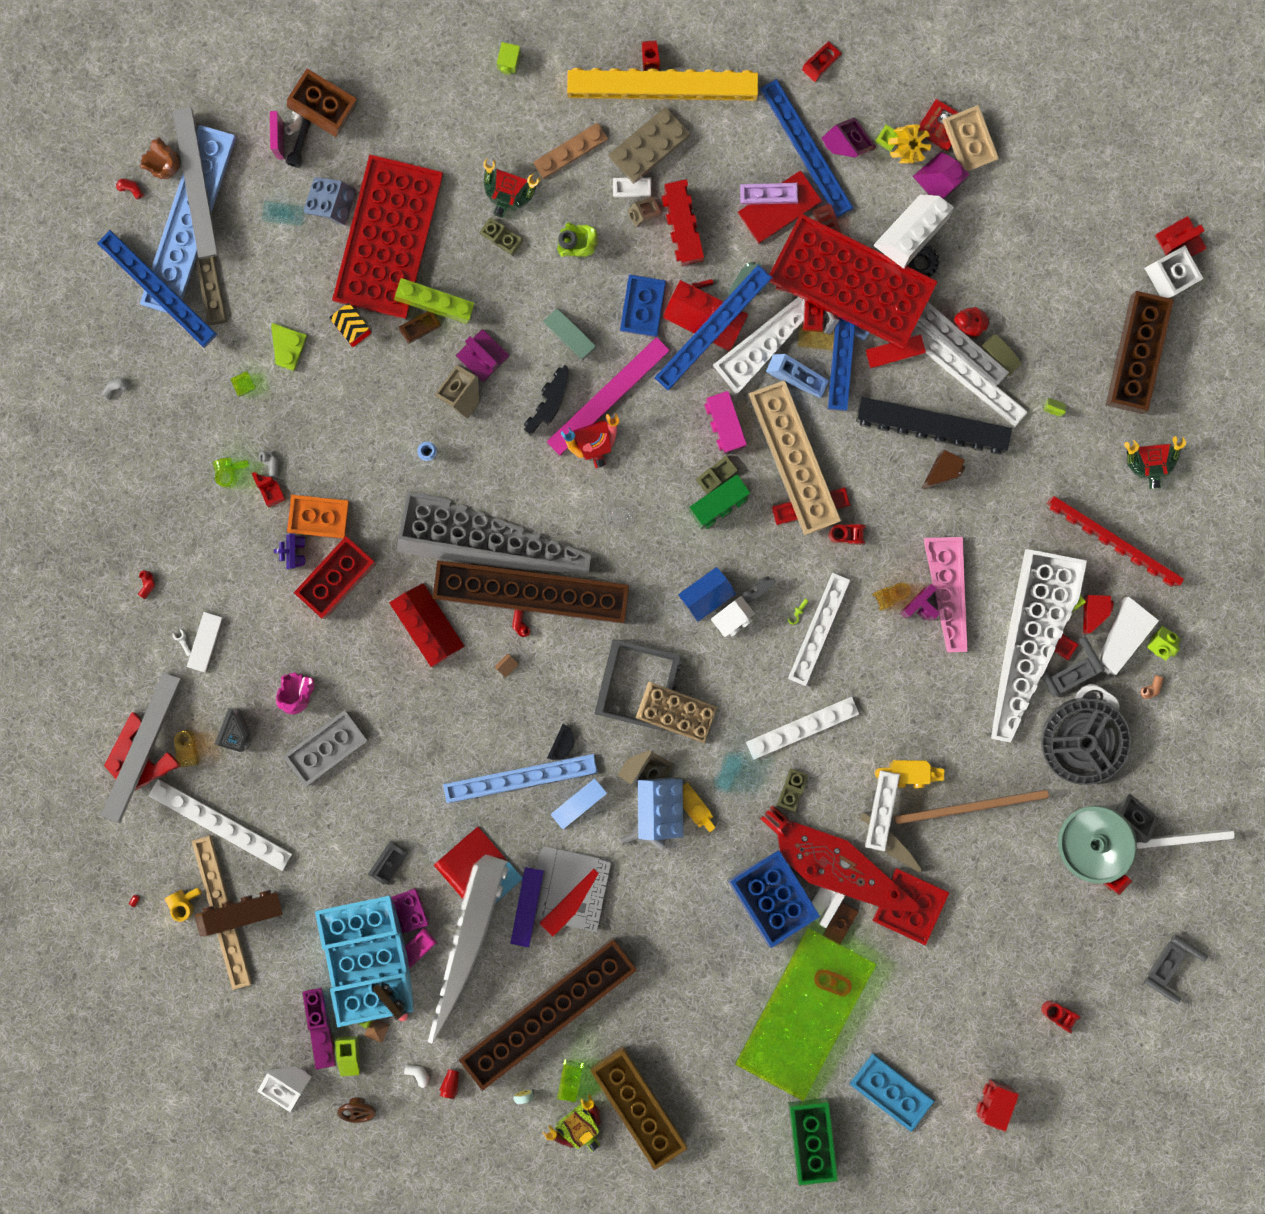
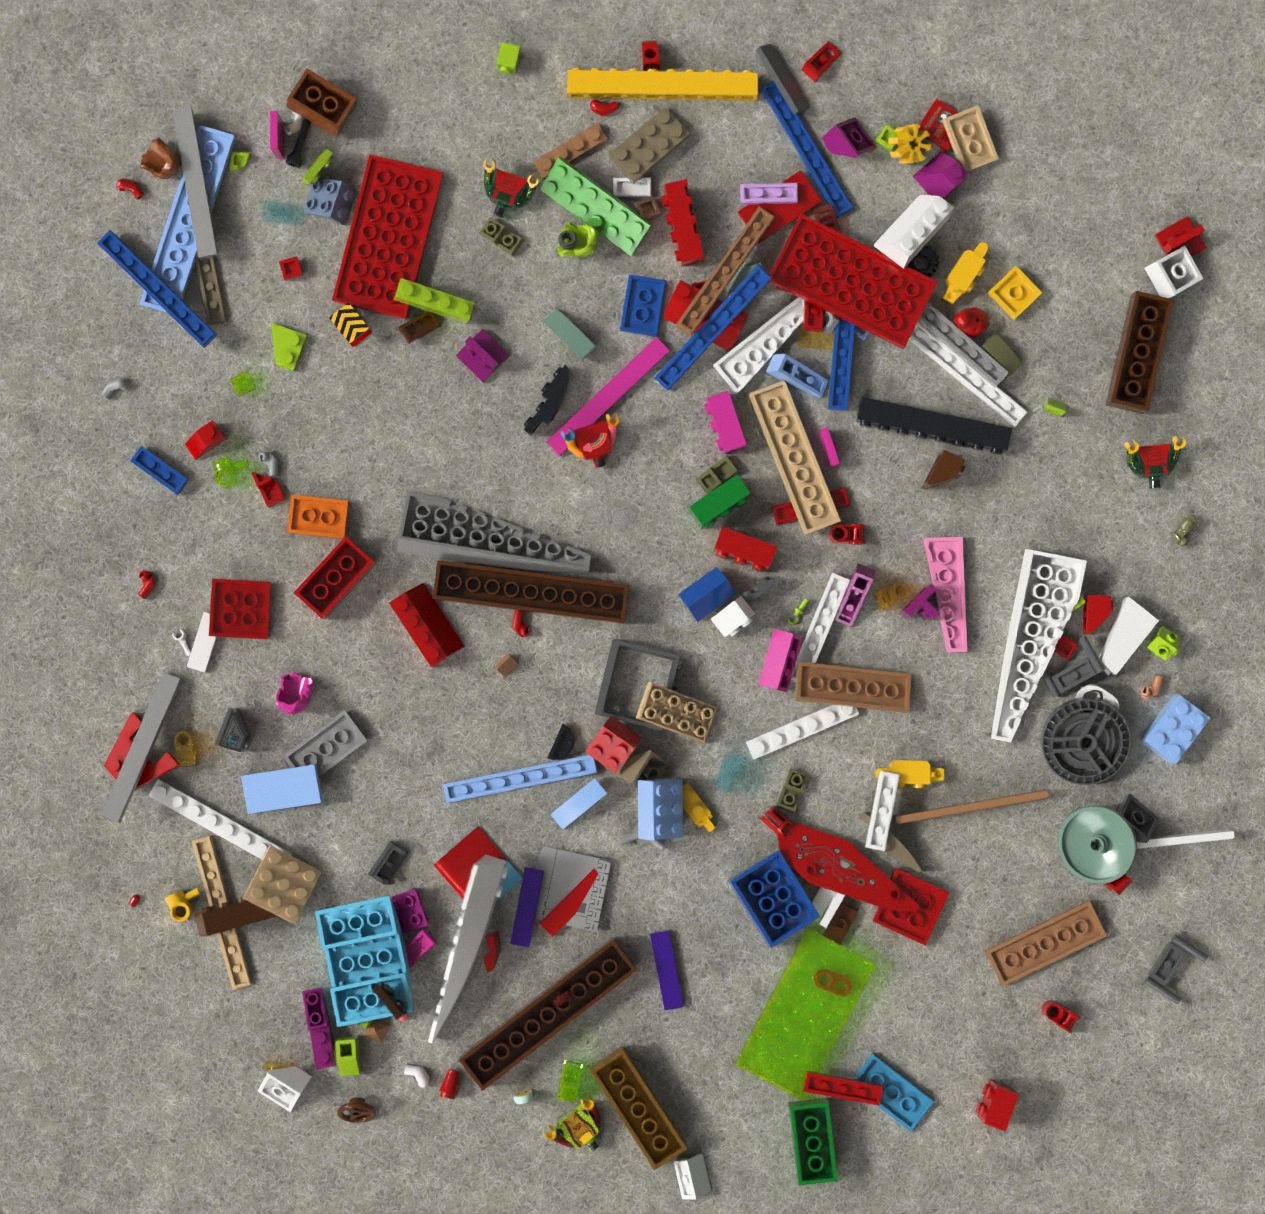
(159, 470): none -> blue plate
(205, 439): none -> red slope
(238, 160): none -> lime tile
(239, 609): none -> red plate
(270, 1065): none -> clear yellow tile
(282, 788): none -> light blue tile
(282, 884): none -> tan plate
(291, 268): none -> red plate
(291, 543): dark purple hips -> none
(322, 161): none -> lime plate
(423, 447): light blue cone -> none
(460, 391): dark tan slope -> none
(494, 946): none -> red slope
(562, 998): none -> clear red tile
(595, 206): none -> plate
(602, 109): none -> red arm
(613, 744): none -> brick
(666, 970): none -> dark purple tile
(692, 1177): none -> white panel
(725, 271): none -> medium nougat tile
(744, 549): none -> red brick
(780, 660): none -> brick
(782, 79): none -> dark grey tile
(830, 447): none -> dark pink plate
(842, 1088): none -> red plate
(853, 687): none -> medium nougat plate
(855, 594): none -> magenta slope
(890, 353): red tile -> none
(964, 272): none -> yellow hinge
(1014, 292): none -> yellow plate
(1045, 943): none -> medium nougat plate
(1121, 546): red plate -> none
(1174, 729): none -> light blue brick
(1184, 528): none -> olive arm

